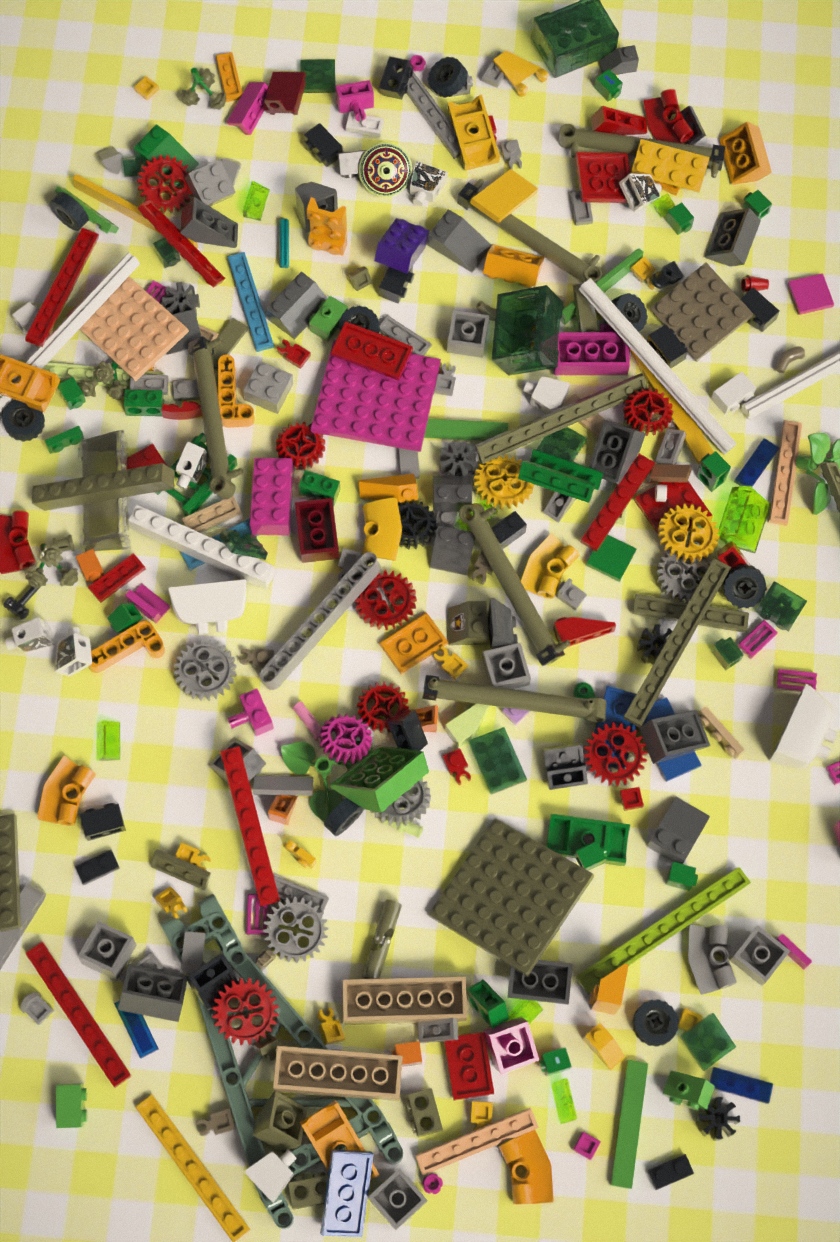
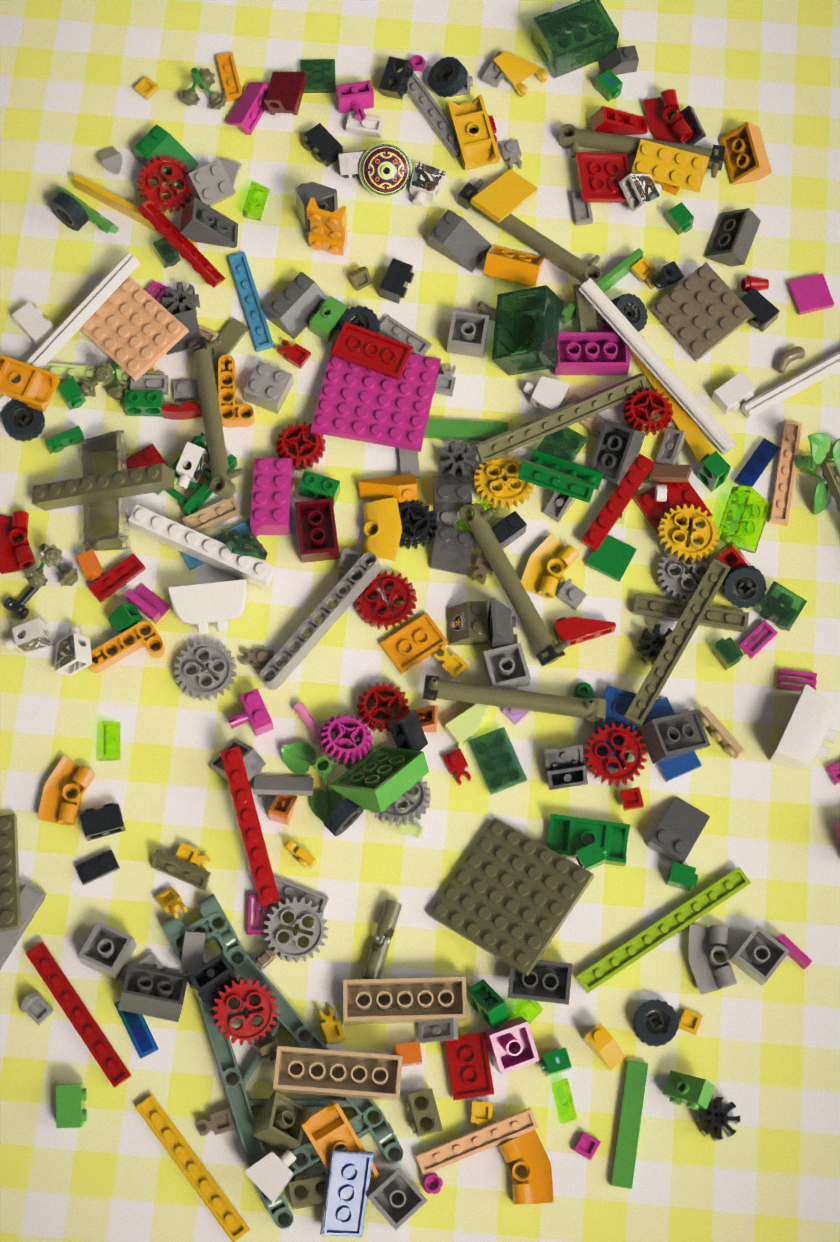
(62, 287): red plate -> none
(64, 543): olive bush -> none
(132, 166): clear green tile -> none
(284, 243): teal axle -> none
(401, 245): dark purple brick -> none
(609, 992): light orange slope -> none
(663, 204): clear neon green plate -> none
(668, 346): black brick -> none
(670, 1172): black plate -> none
(707, 1041): clear green plate -> none
(741, 1085): clear blue tile -> none
(757, 203): green brick -> none

